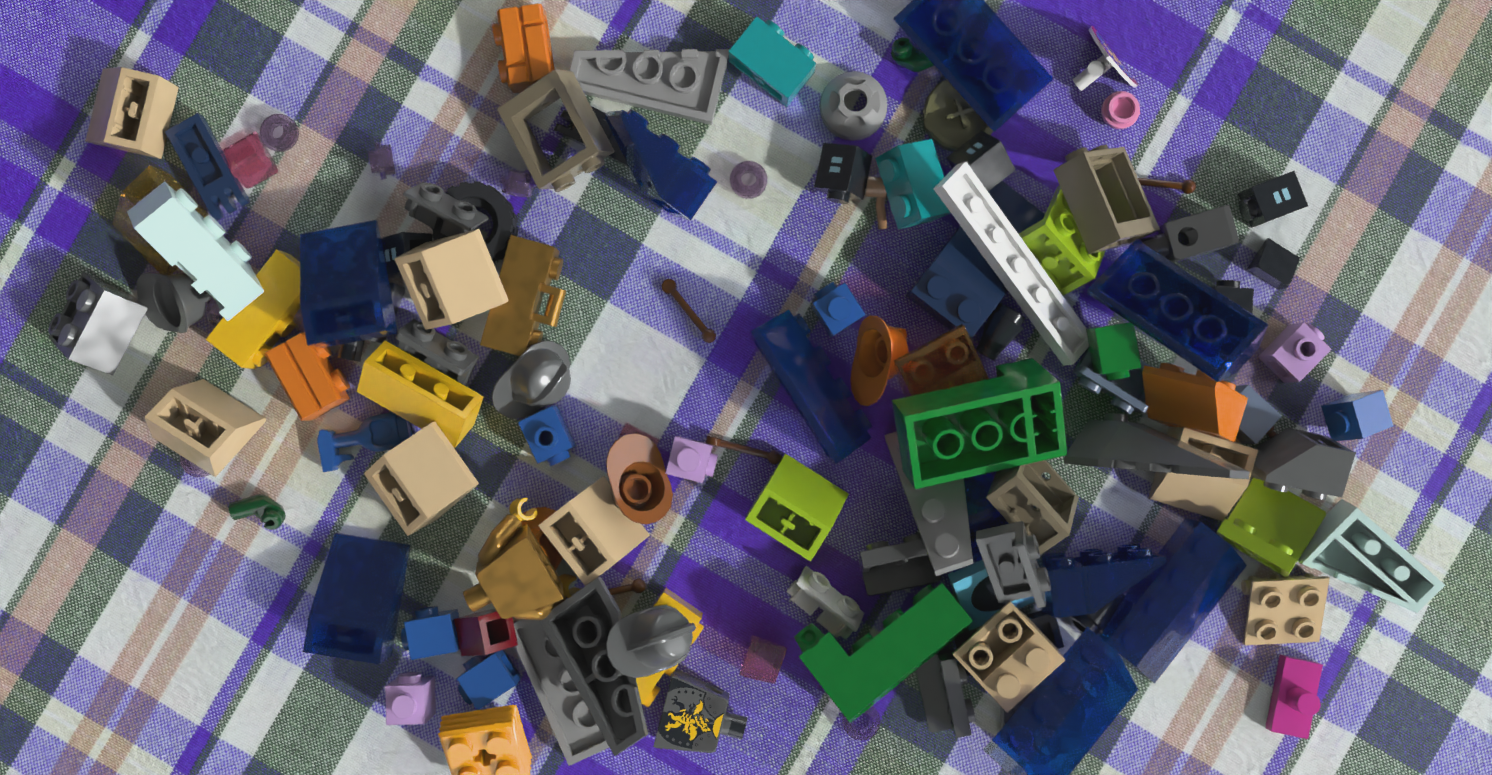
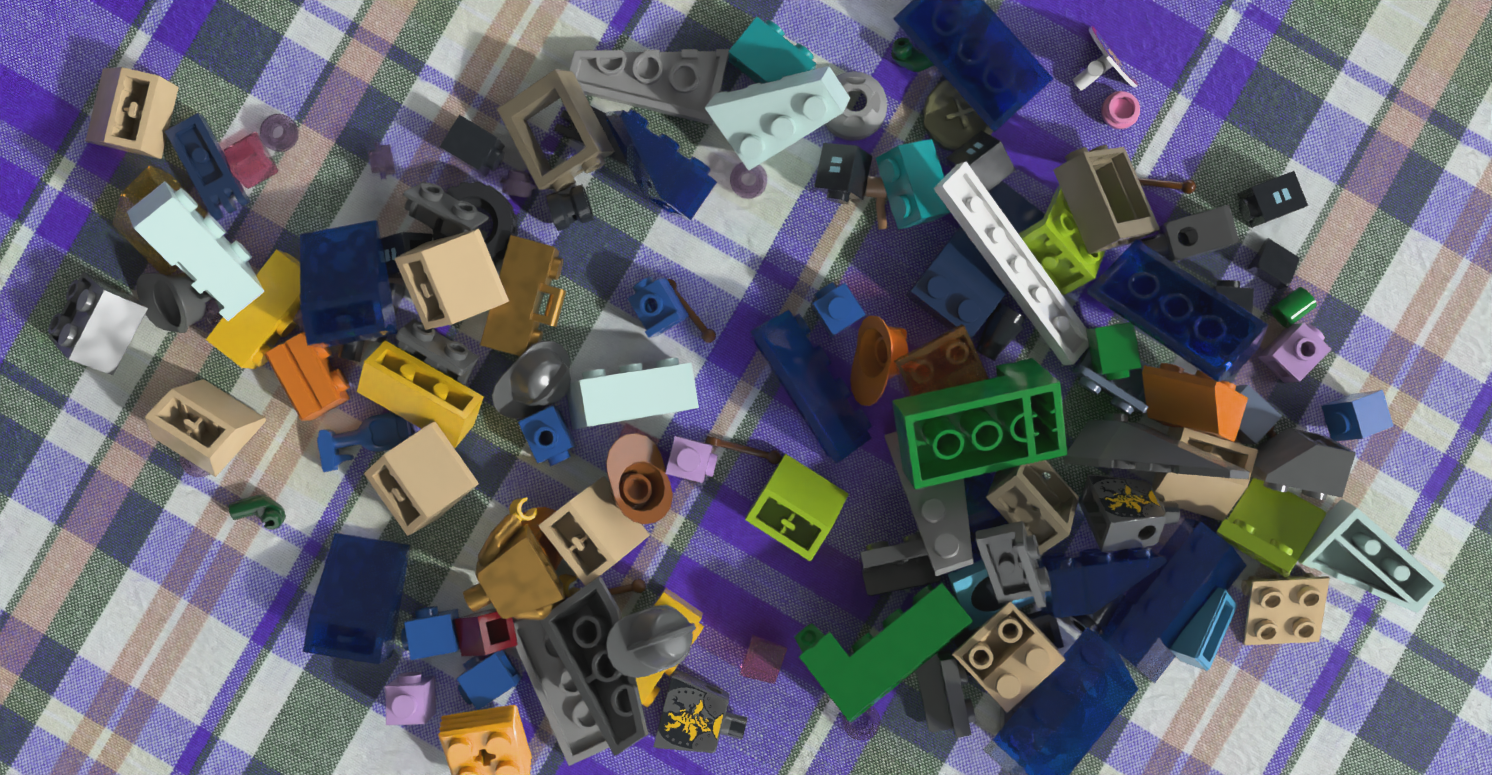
(473, 146): none -> black brick
(525, 45): orange brick -> none
(570, 207): none -> black wheel
(631, 393): none -> light aqua wedge
(669, 309): none -> blue brick
(777, 113): none -> light aqua wedge
(840, 612): white hinge -> none
(1125, 512): none -> dark grey torso
(1203, 635): none -> dark azure slope
(1293, 307): none -> green hinge
(1294, 697): dark pink tile -> none

